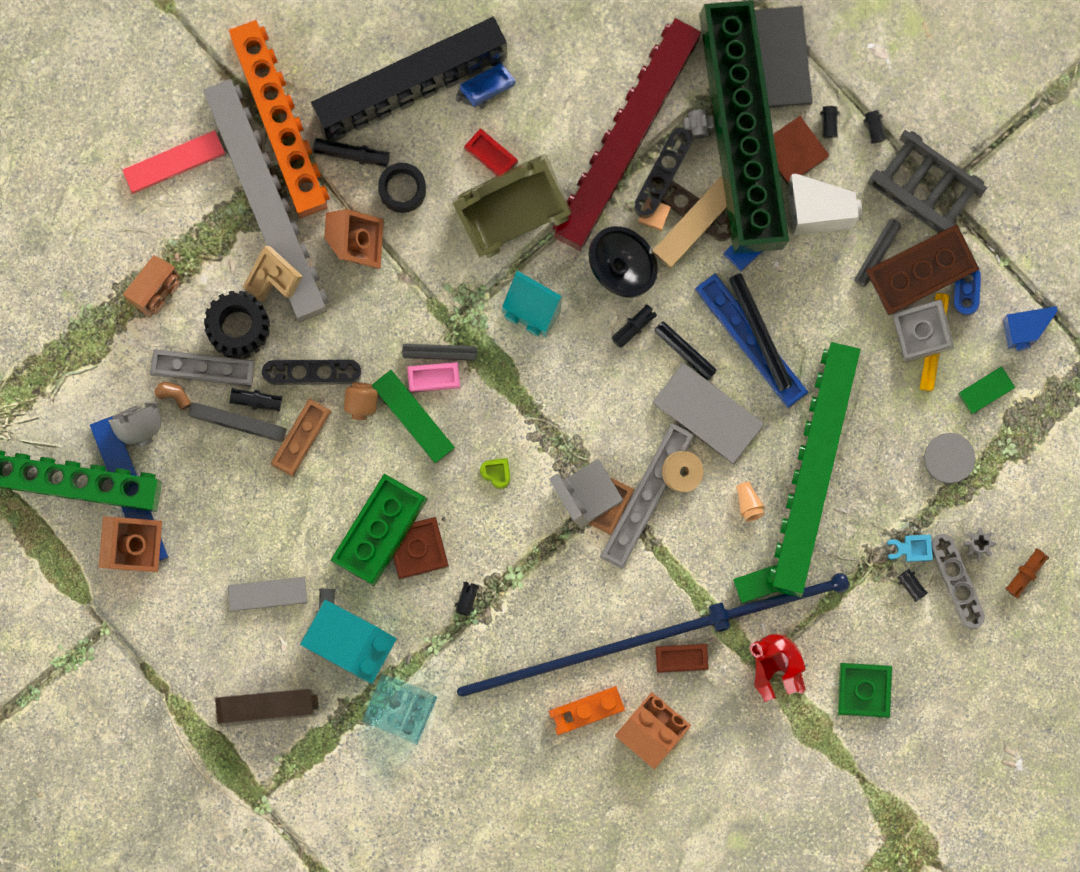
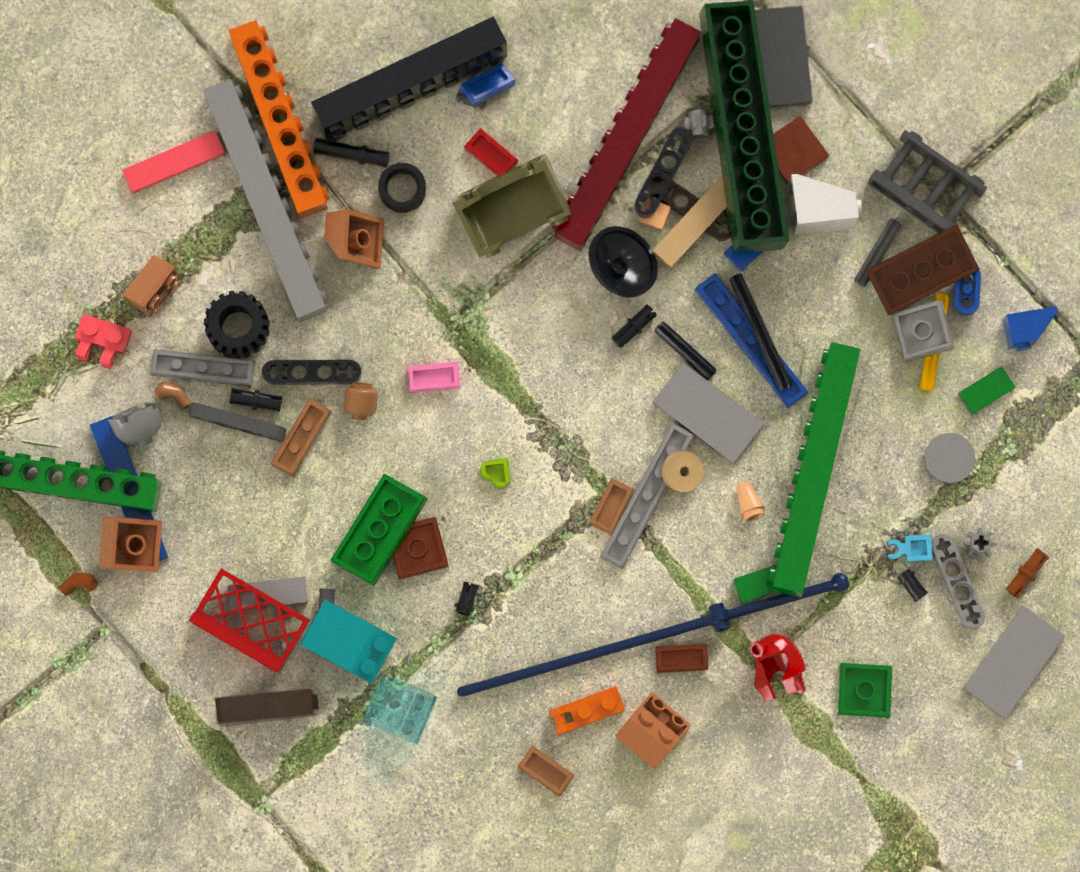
(81, 580): none -> dark orange arm
(103, 335): none -> coral plate
(236, 639): none -> red fence
(269, 271): tan tile -> none
(413, 417): green tile -> none
(443, 352): dark grey axle -> none
(531, 305): teal slope -> none
(545, 771): none -> medium nougat tile
(587, 493): light grey bracket -> none
(829, 121): black pin -> none
(875, 126): black pin -> none
(1013, 662): none -> light grey tile

